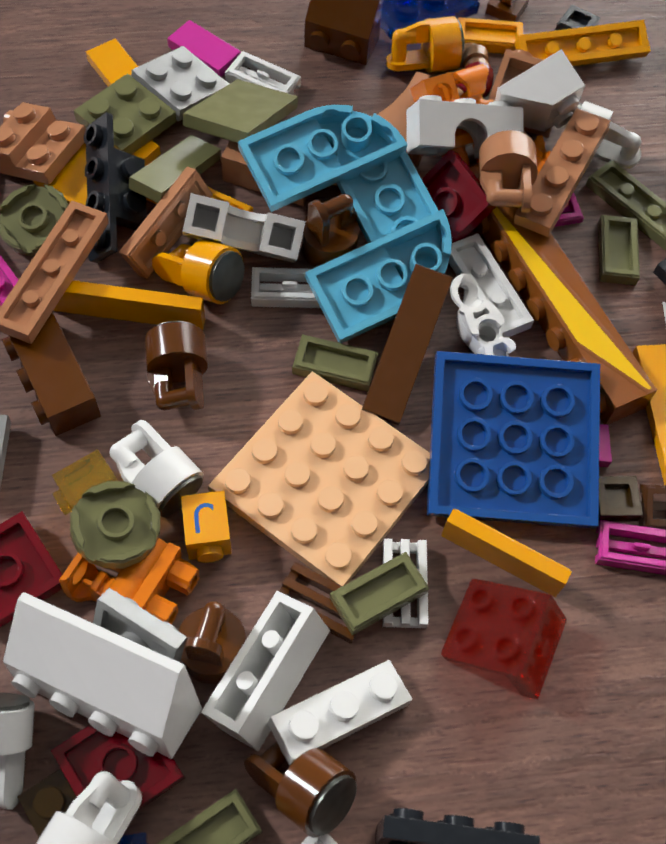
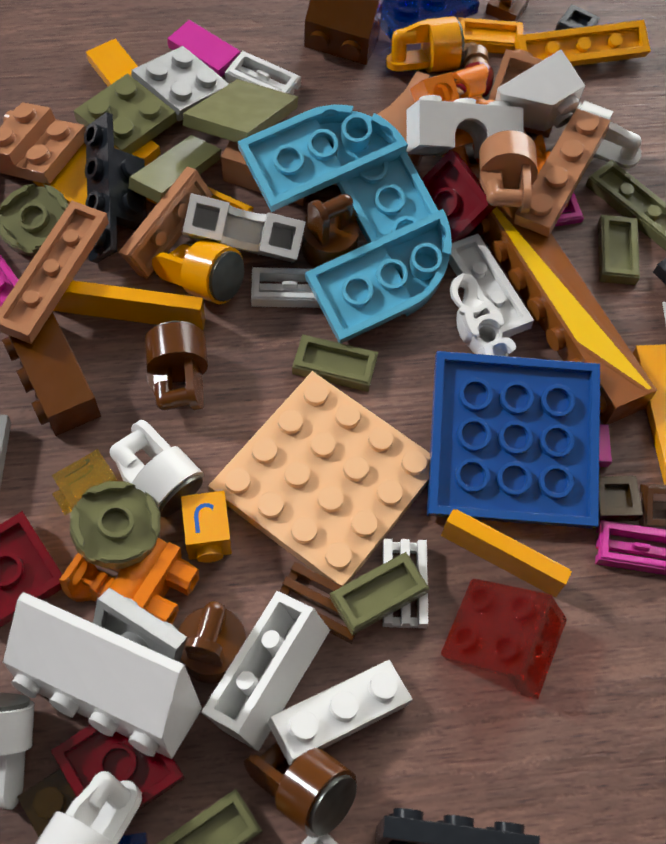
(407, 344): reddish brown tile -> none

